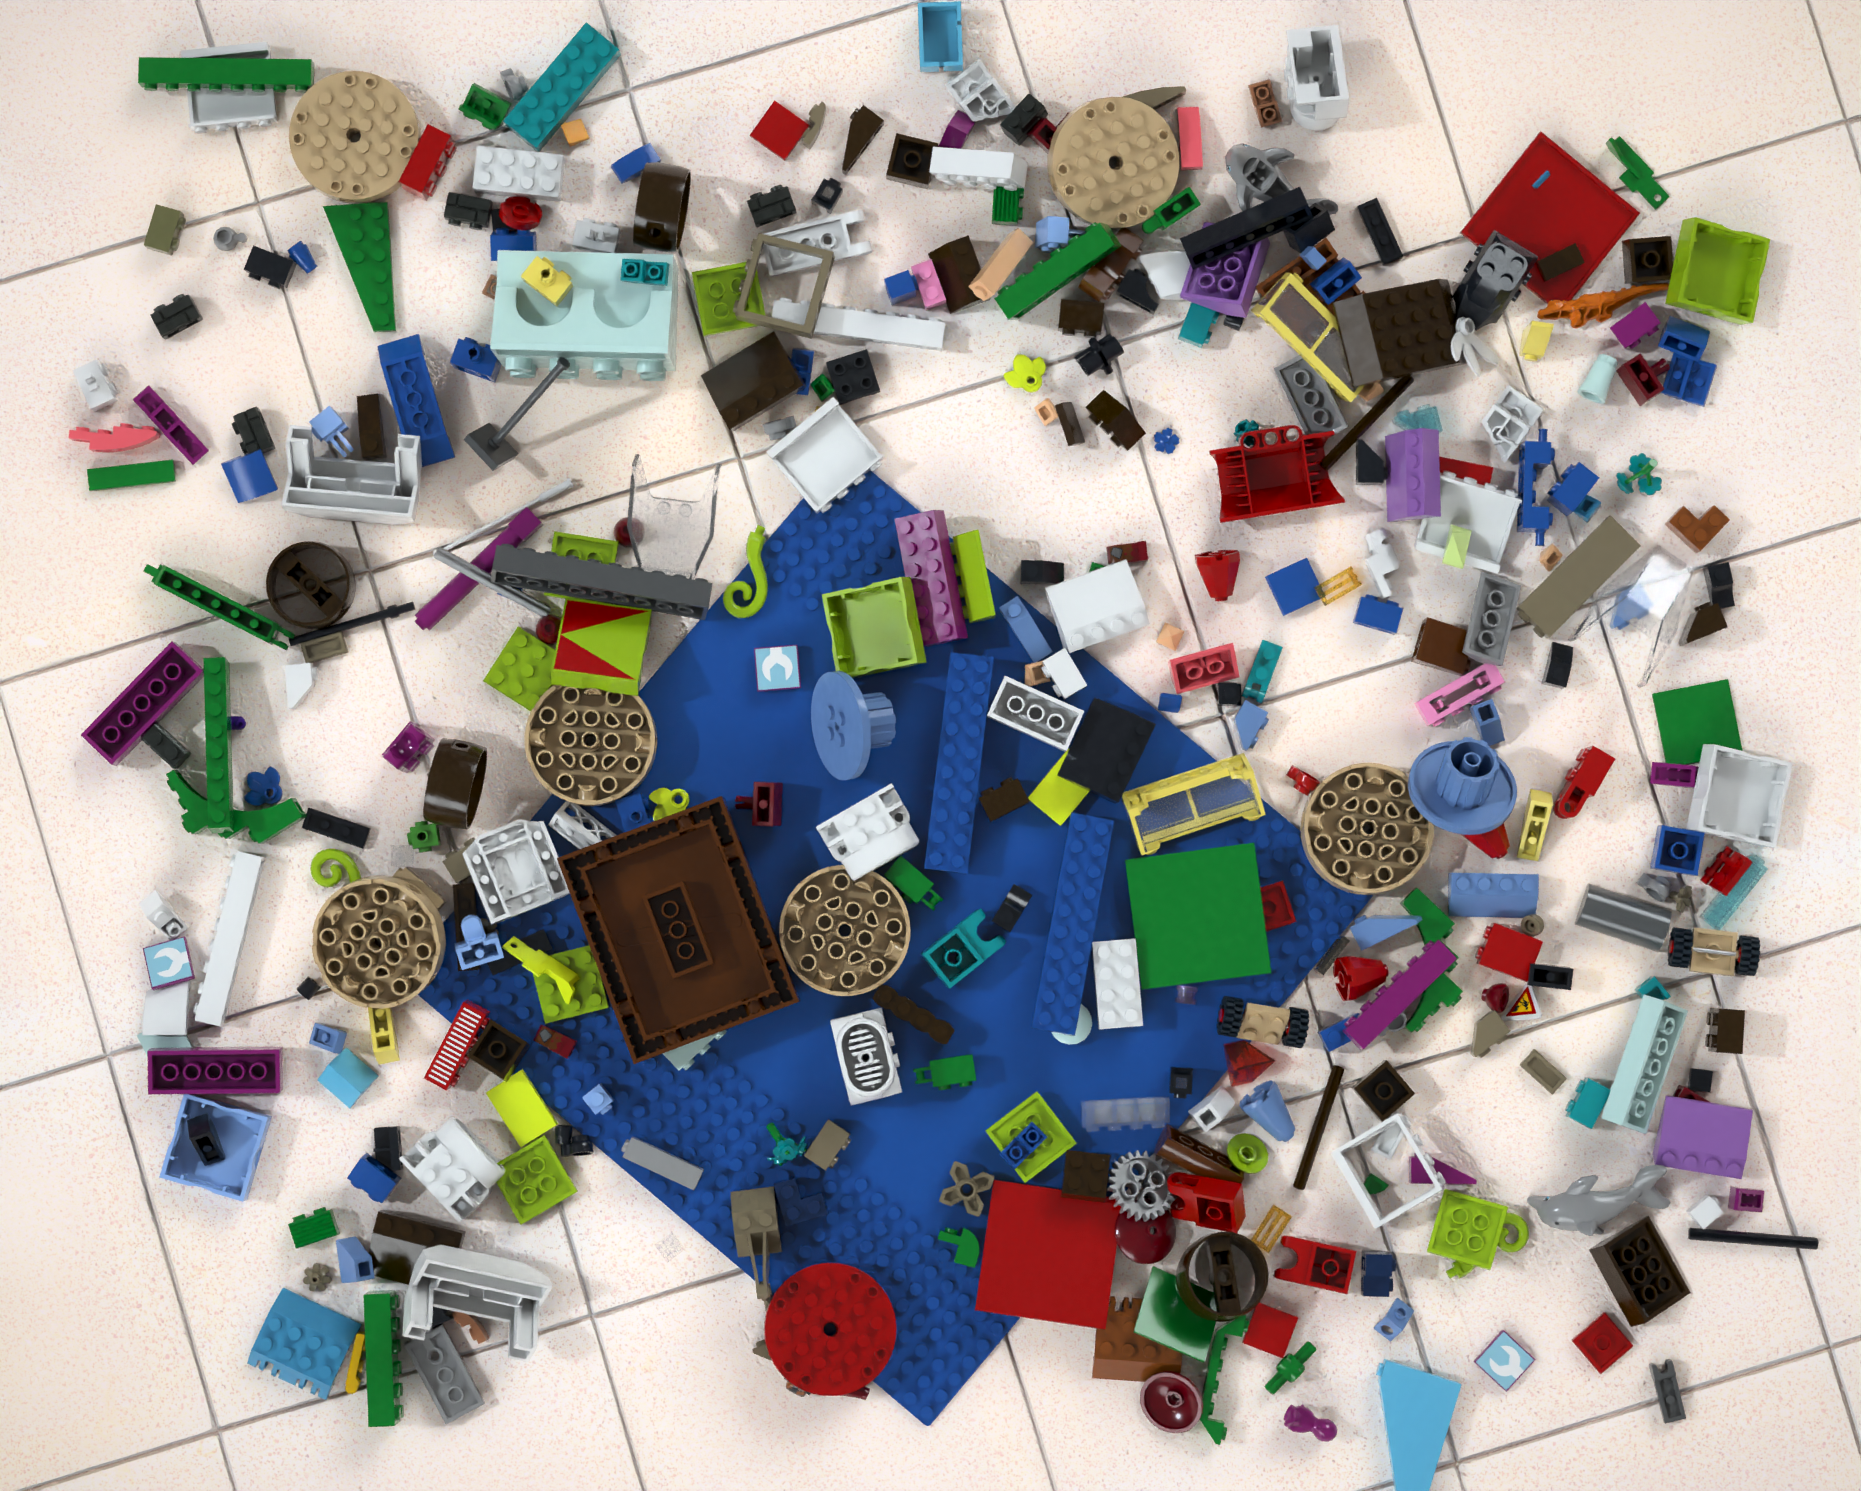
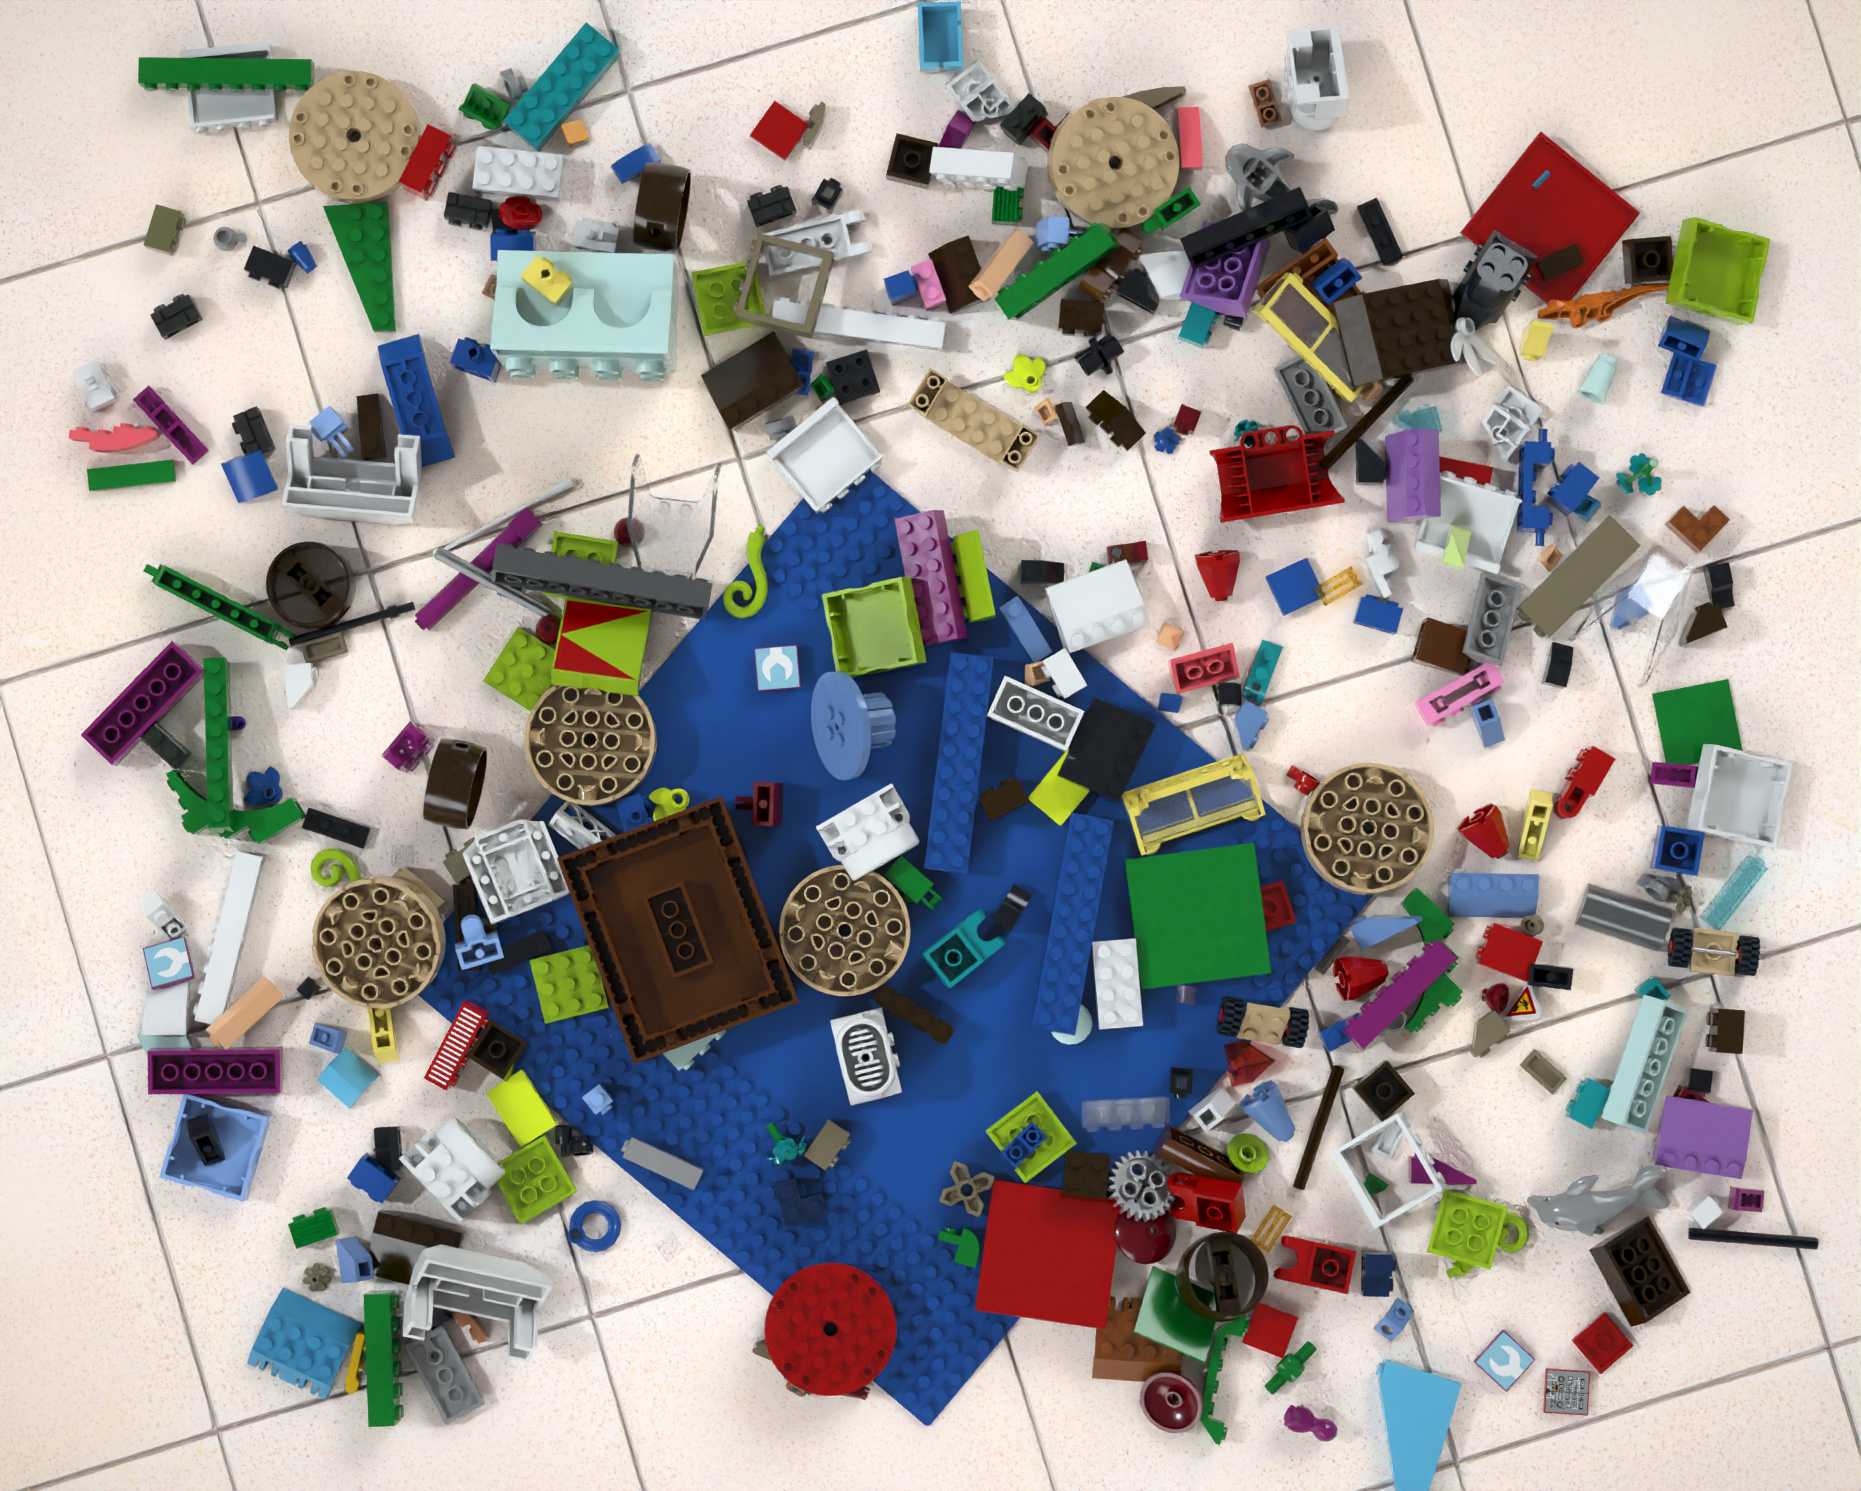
(244, 1013): none -> light nougat brick
(432, 836): bright green brick -> none
(490, 443): dark grey tile -> none
(540, 963): neon yellow piece -> none
(555, 1041): leg -> none
(582, 1212): none -> blue piece
(644, 272): teal slope -> none
(757, 1231): dark tan slope -> none
(862, 131): dark brown slope -> none
(948, 1071): green brick -> none
(973, 421): none -> tan slope
(1186, 420): none -> dark red brick
(1313, 257): medium blue piece -> none
(1462, 786): medium blue piece -> none
(1566, 1391): none -> tile
(1635, 325): magenta brick -> none
(1638, 173): green piece -> none
(1642, 378): dark red brick -> none
(1668, 1392): dark grey plate -> none
(1729, 874): red plate -> none

